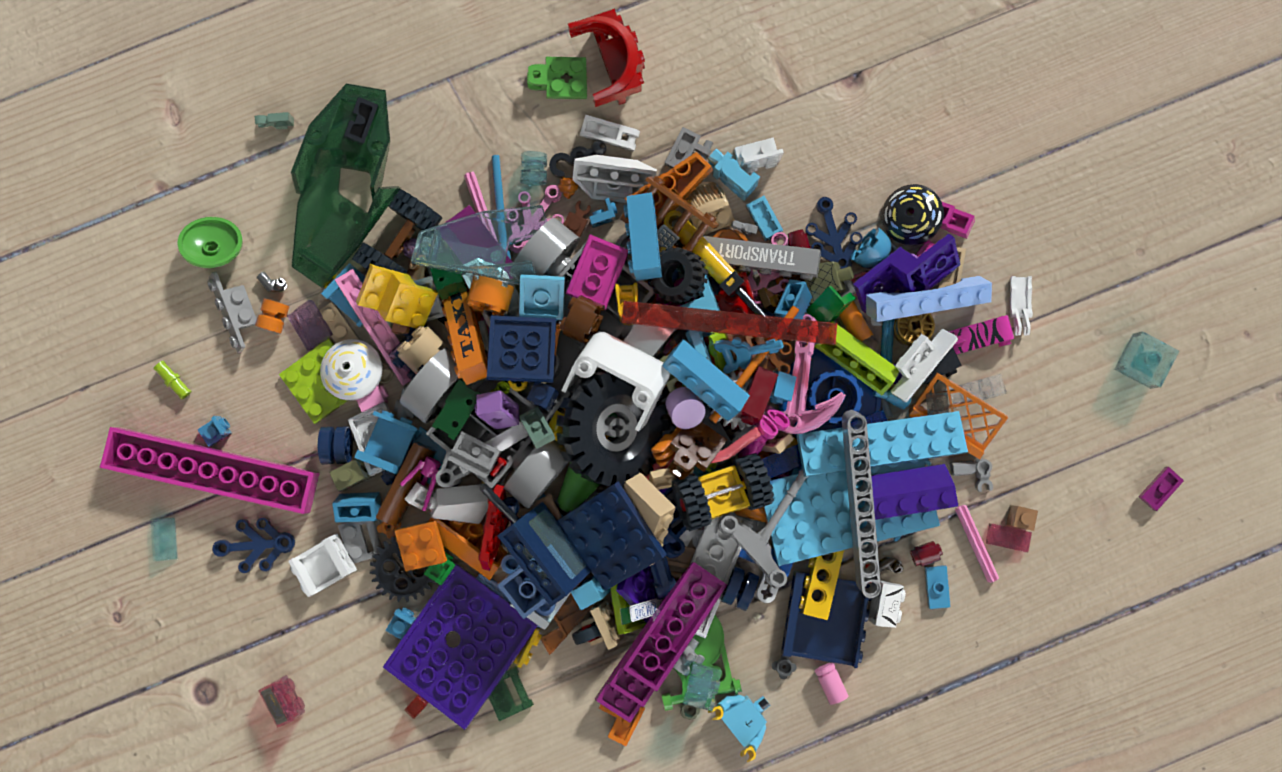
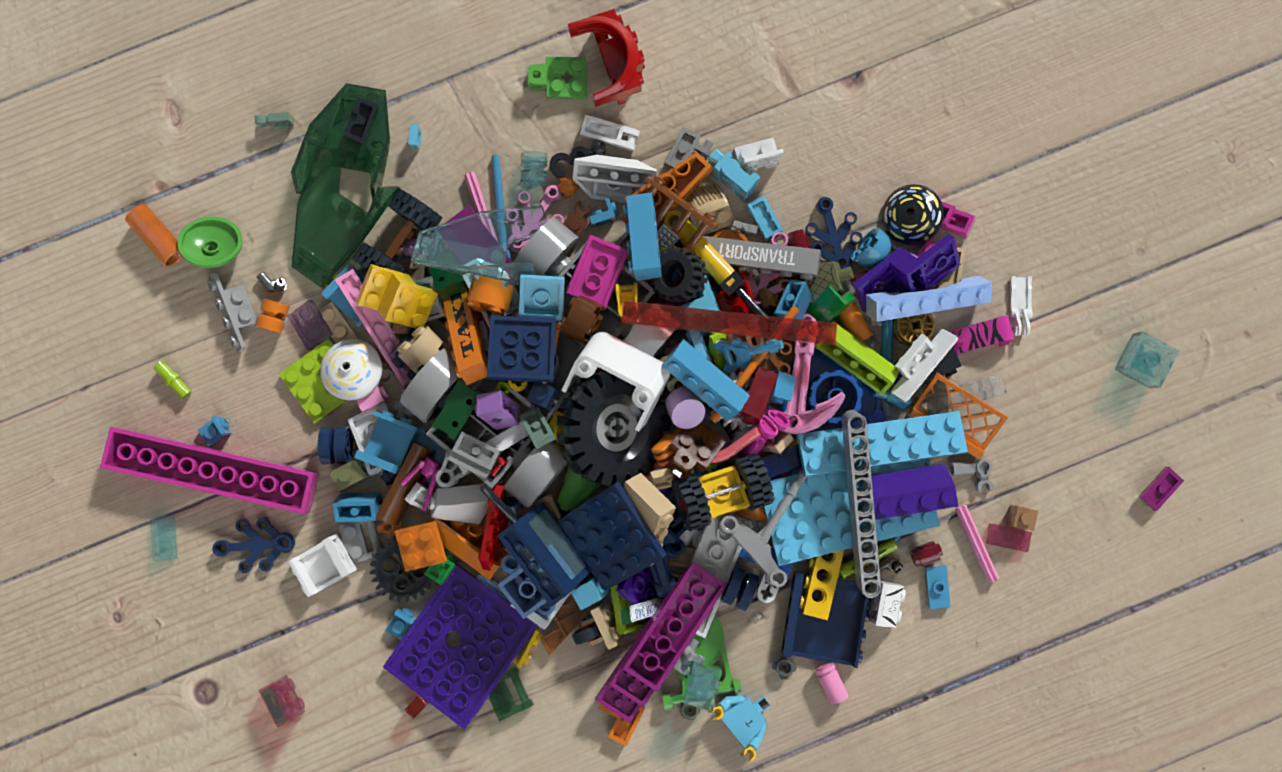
(155, 236): none -> orange piece
(414, 137): none -> medium azure tile
(883, 550): none -> lime pin

